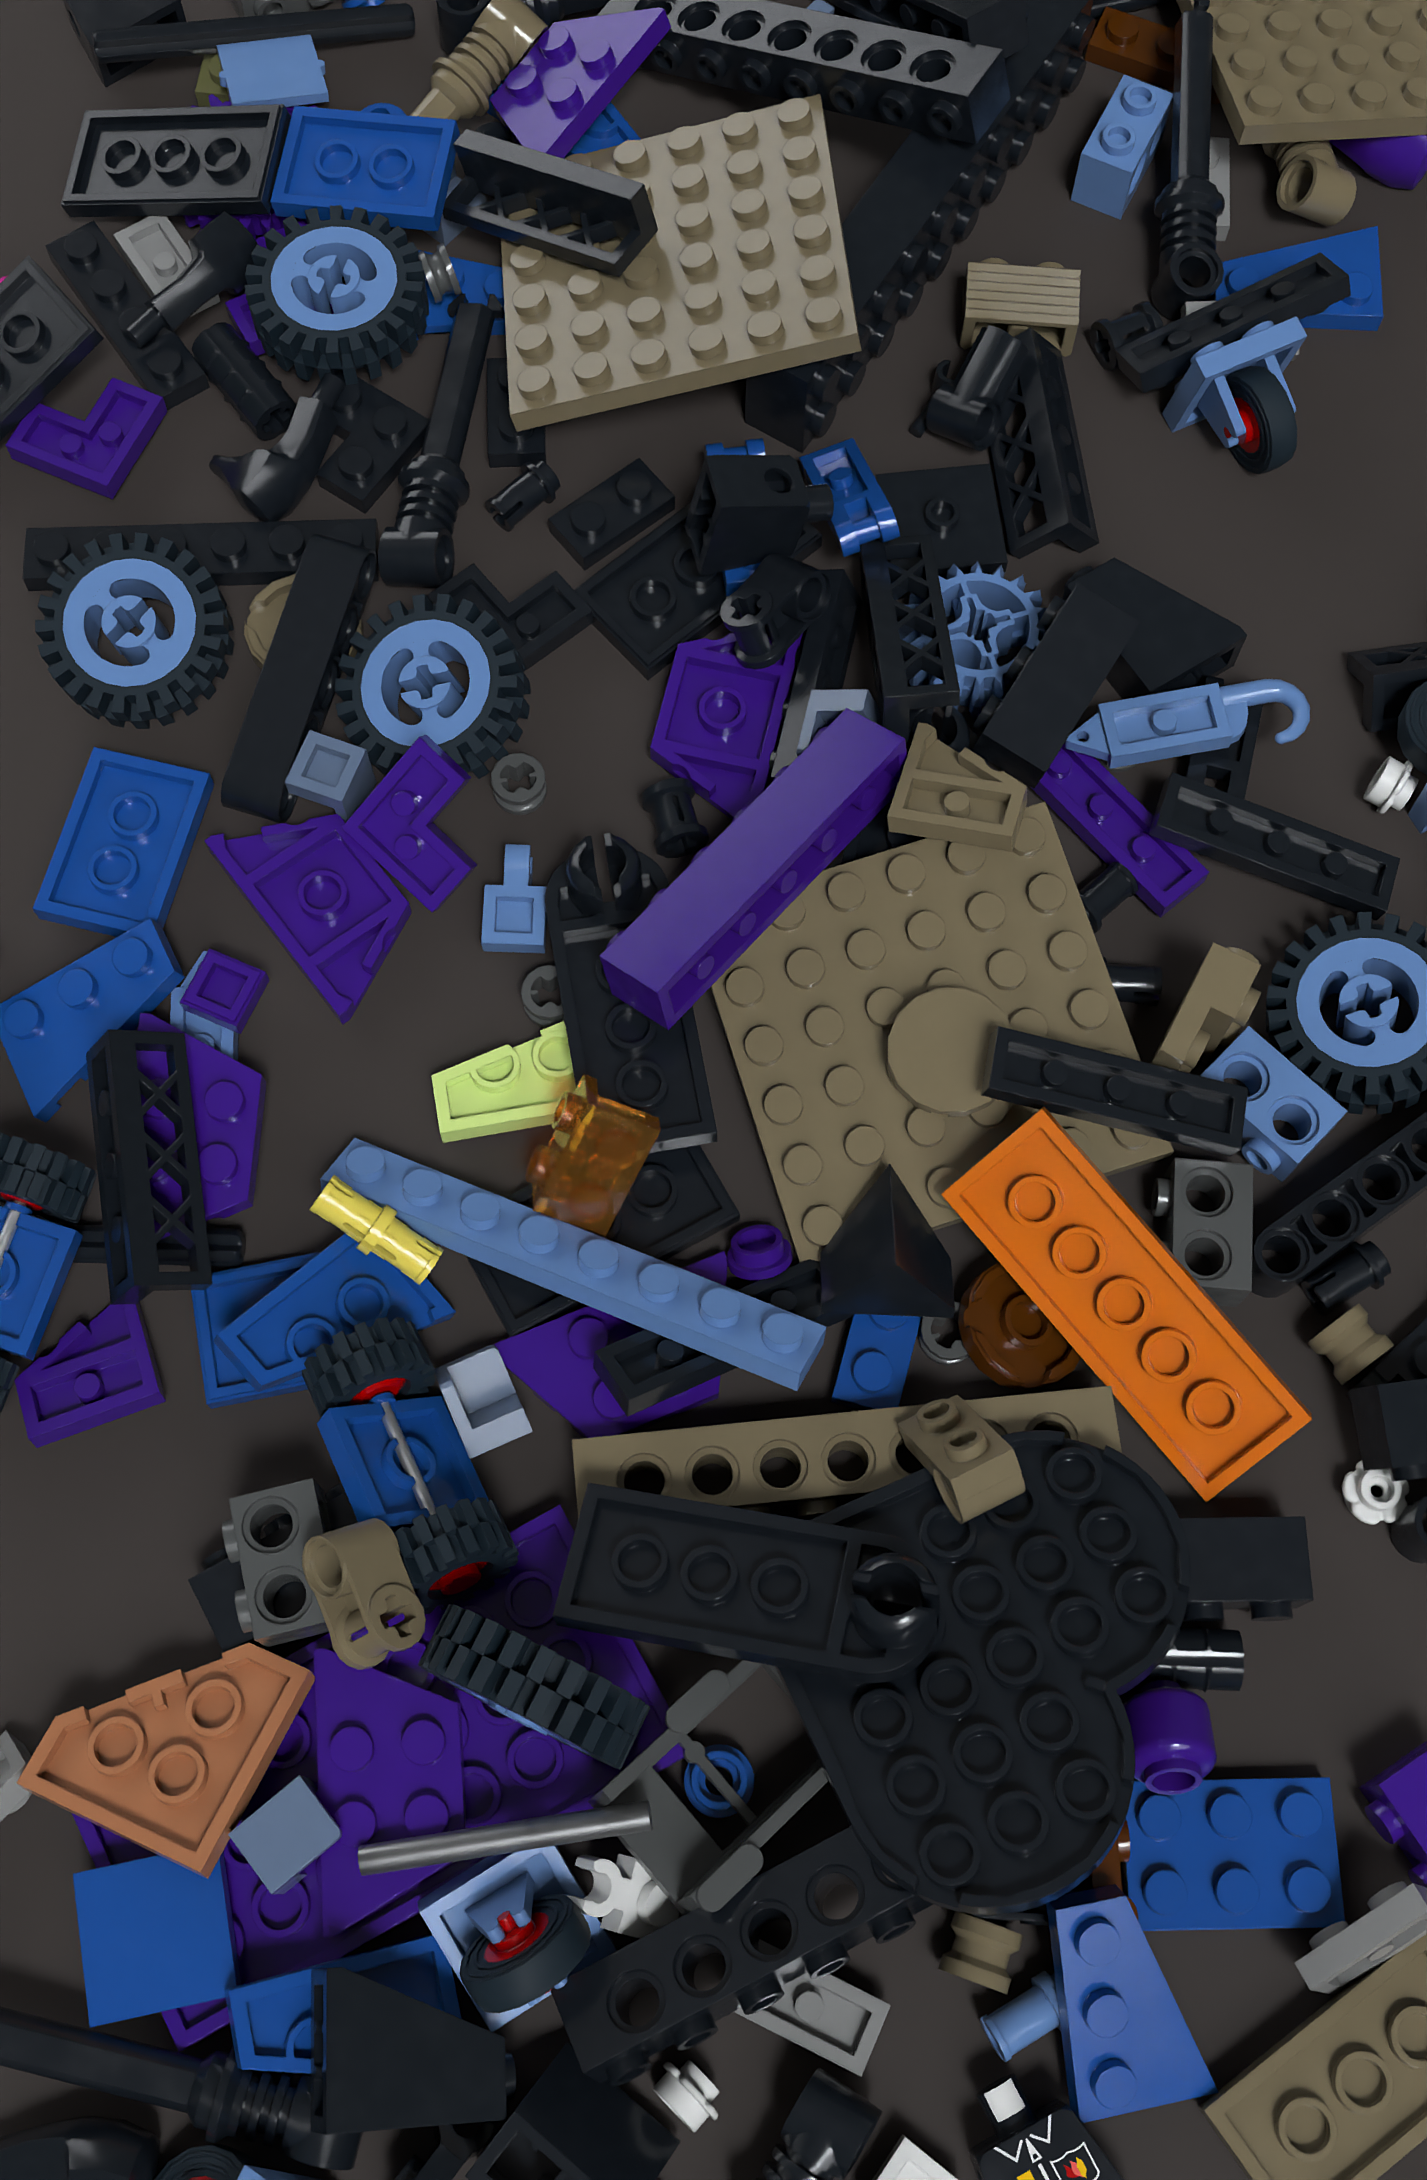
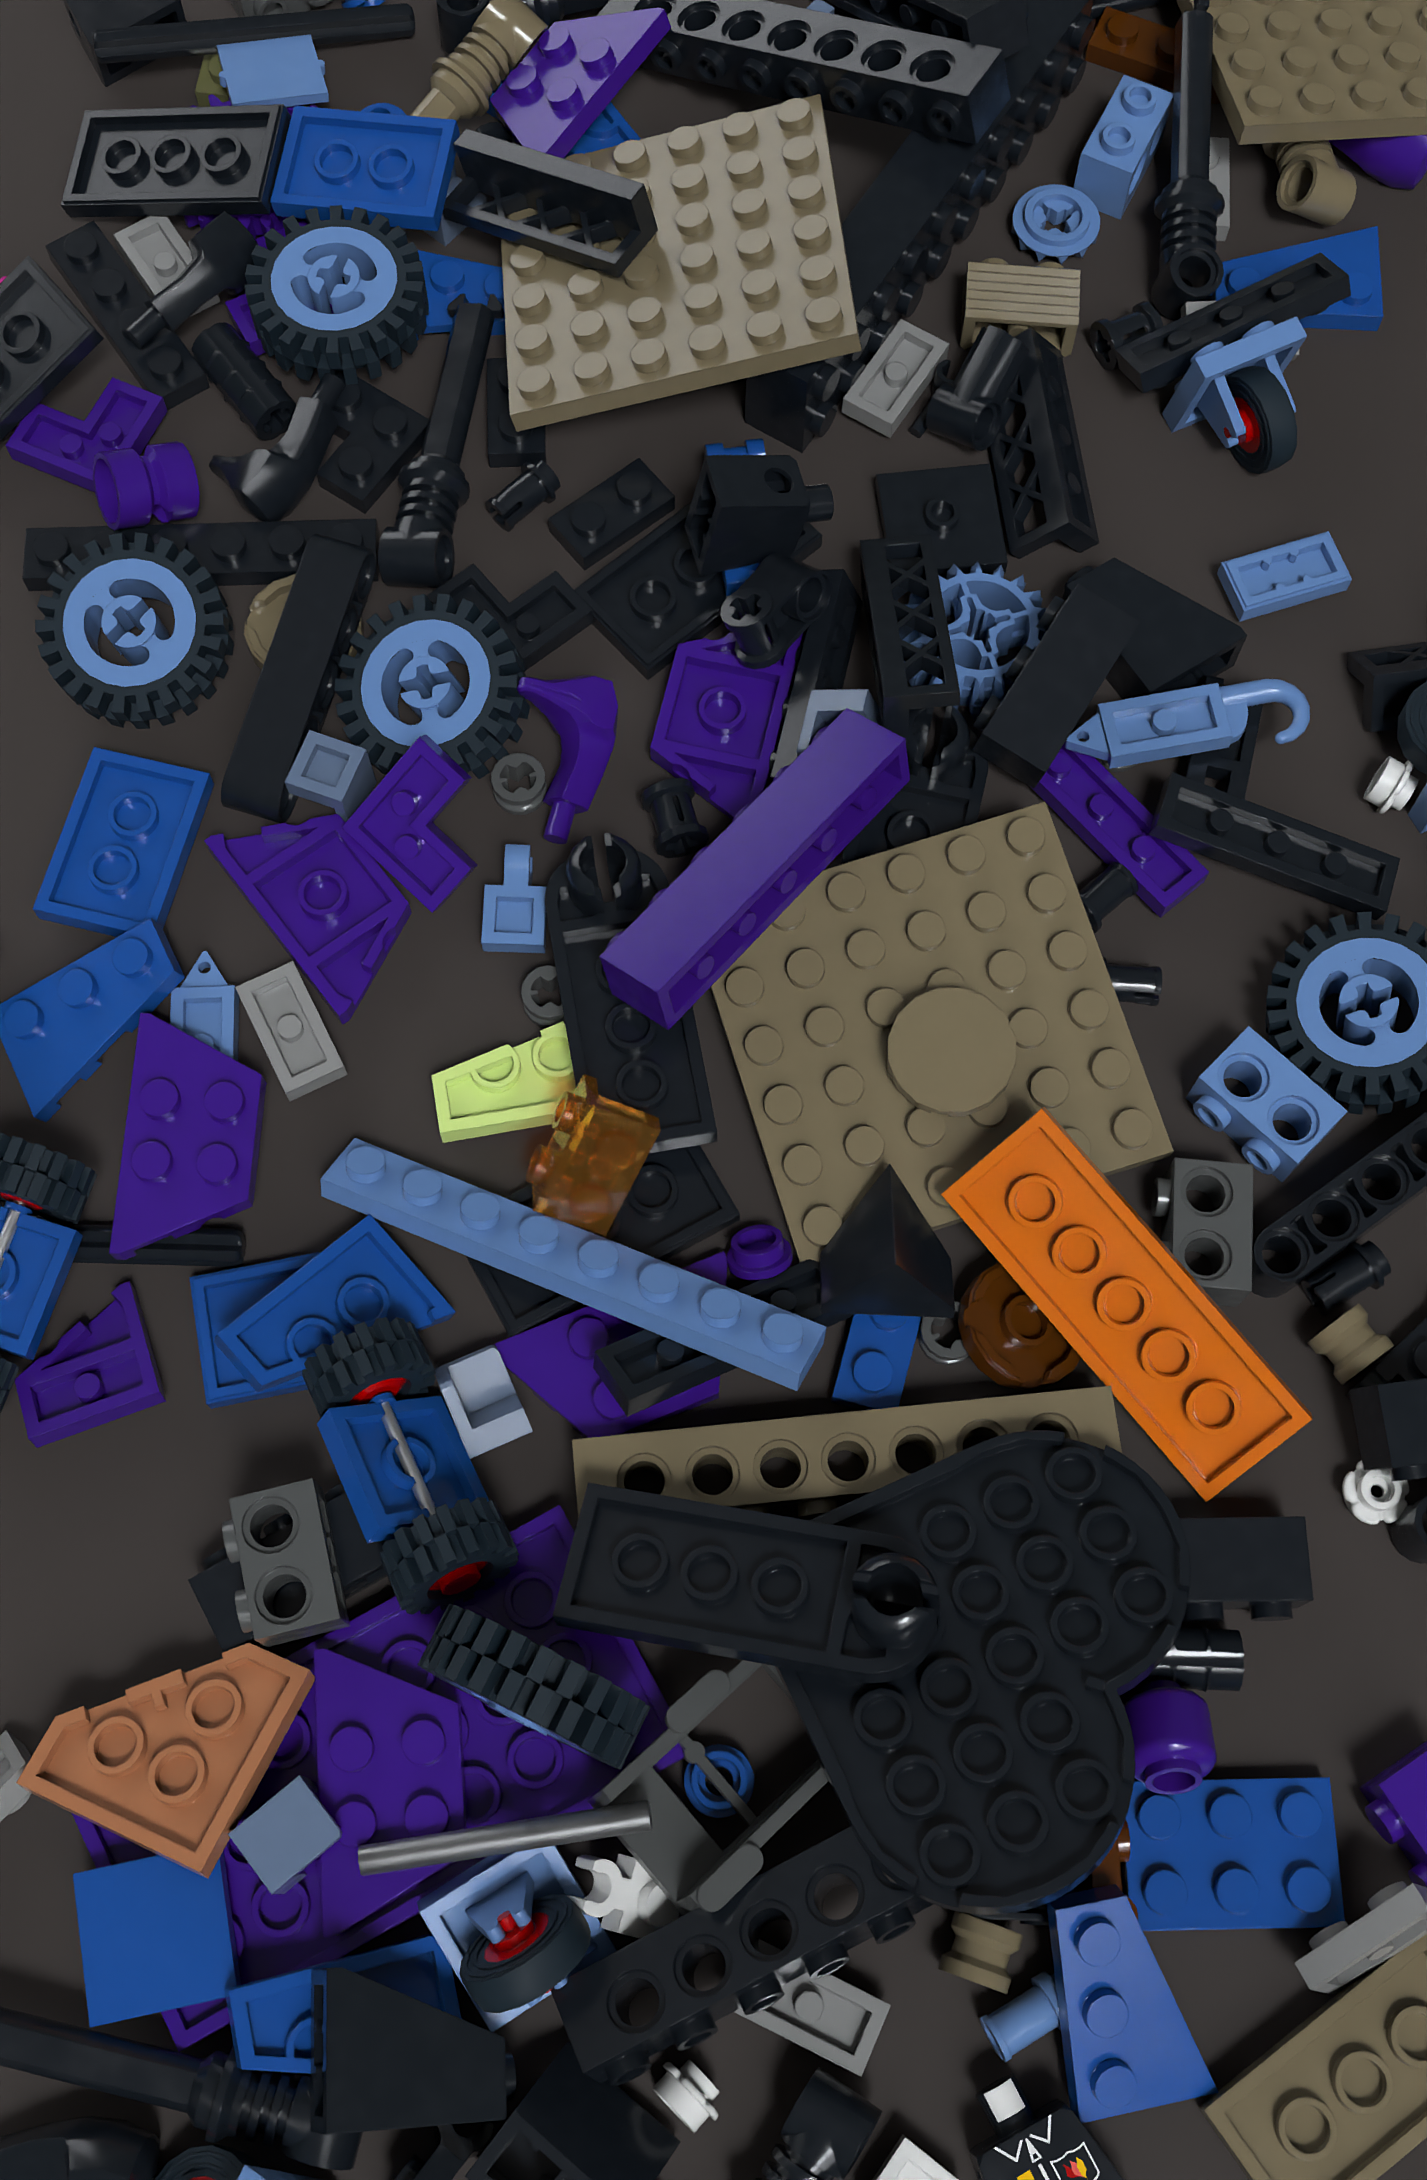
(124, 1171): black fence -> none
(154, 484): none -> dark purple wheel
(224, 991): dark purple tile -> none
(291, 1031): none -> light grey plate
(363, 1585): dark tan piece -> none
(376, 1229): light yellow pin -> none
(439, 273): dark grey bush -> none
(586, 718): none -> dark purple animal
(859, 502): blue plate -> none
(895, 378): none -> light grey plate
(955, 796): dark tan wing -> none
(964, 1456): dark tan plate -> none
(1057, 205): none -> medium blue gear
(1114, 1091): black plate -> none
(1211, 1009): dark tan plate -> none
(1284, 576): none -> medium blue plate

